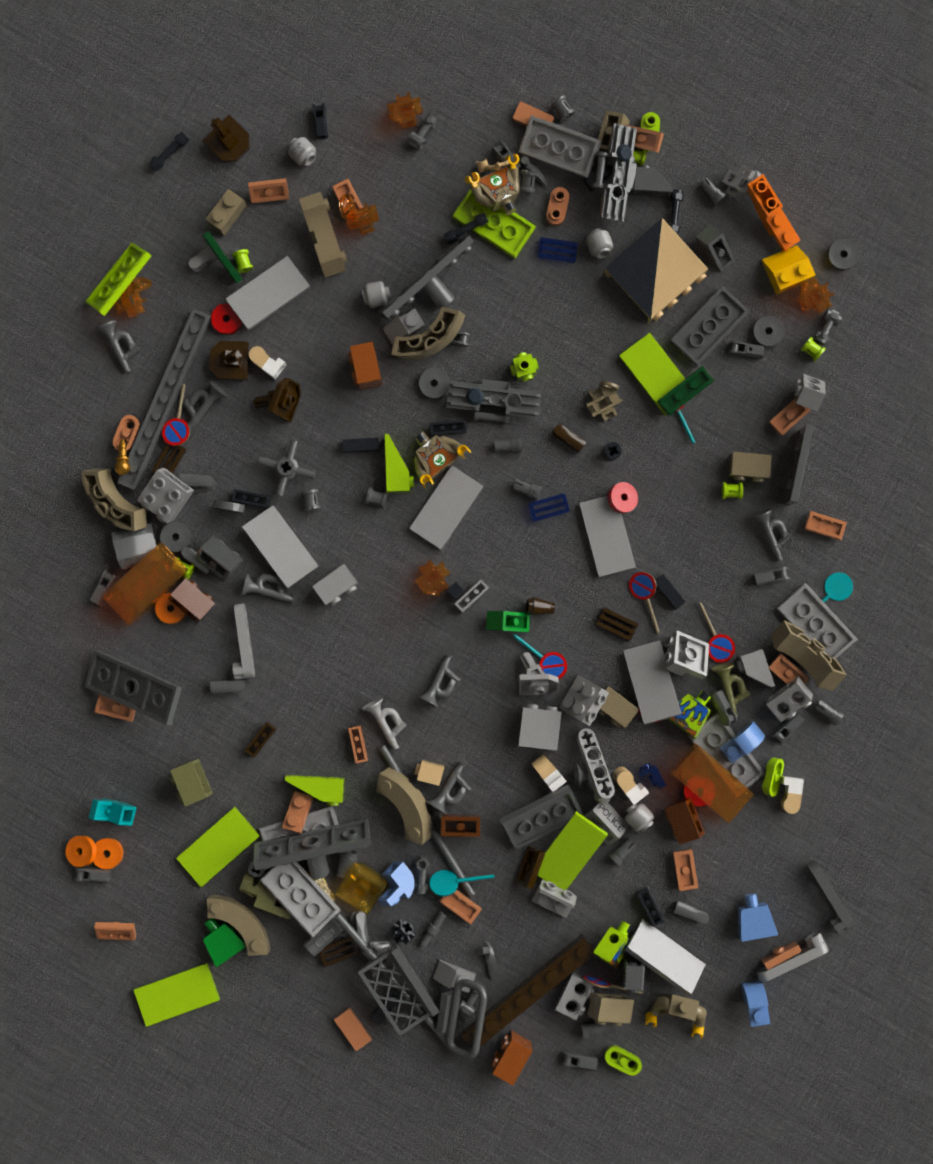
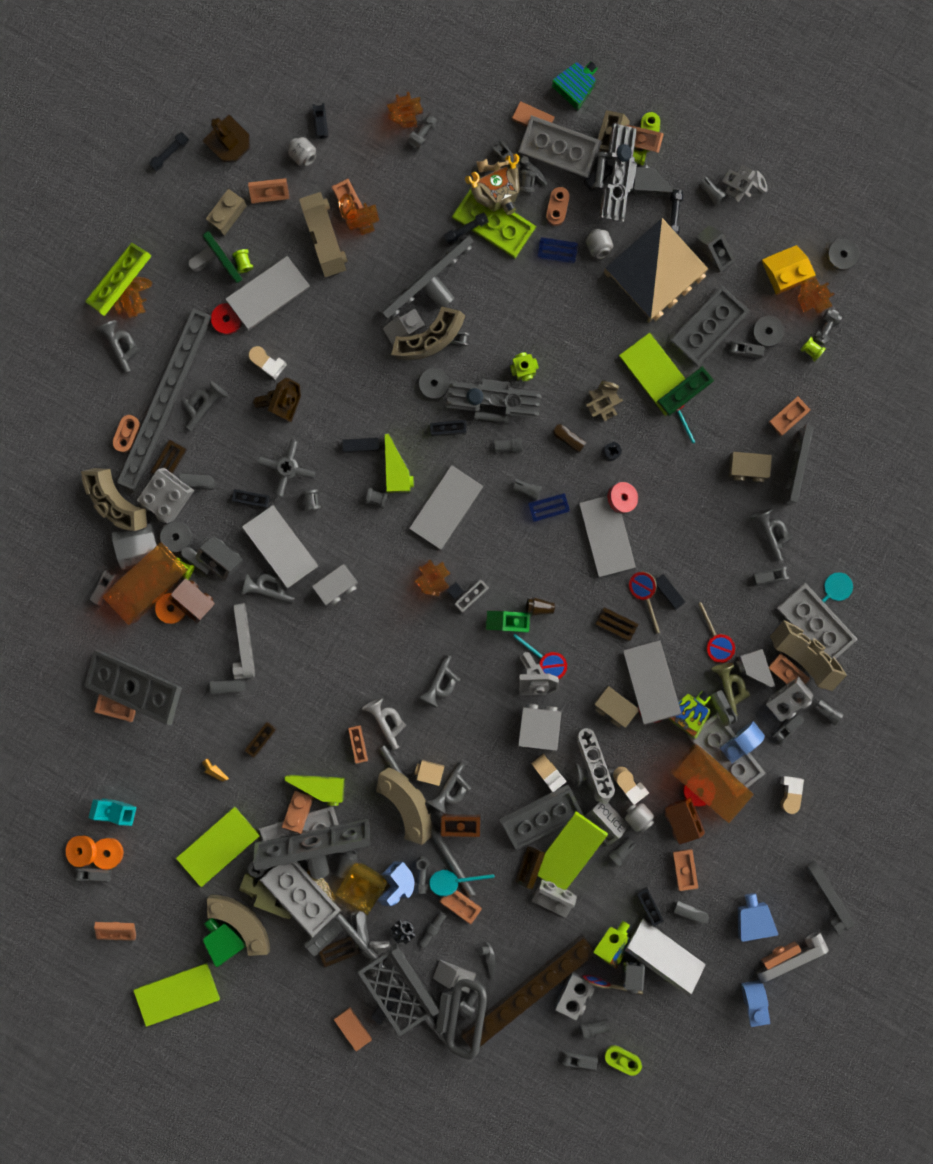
(122, 466): pearl gold bar -> none
(176, 430): piece -> none
(190, 782): olive brick -> none
(214, 771): none -> pearl gold bar
(228, 506): dark grey piece -> none
(230, 360): dark brown piece -> none
(366, 366): dark orange brick -> none
(375, 294): light grey head -> none
(436, 456): torso -> none
(511, 1058): dark orange brick -> none
(563, 108): dark grey bush -> none
(576, 83): none -> green torso
(584, 700): light grey plate -> none
(610, 1008): dark tan brick -> none
(655, 777): clear blue bracket -> none
(679, 1008): dark tan torso -> none
(686, 655): light grey plate -> none
(736, 490): lime bush -> none
(771, 214): orange slope -> none
(773, 776): lime plate -> none
(810, 392): light grey brick -> none
(825, 525): nougat plate -> none

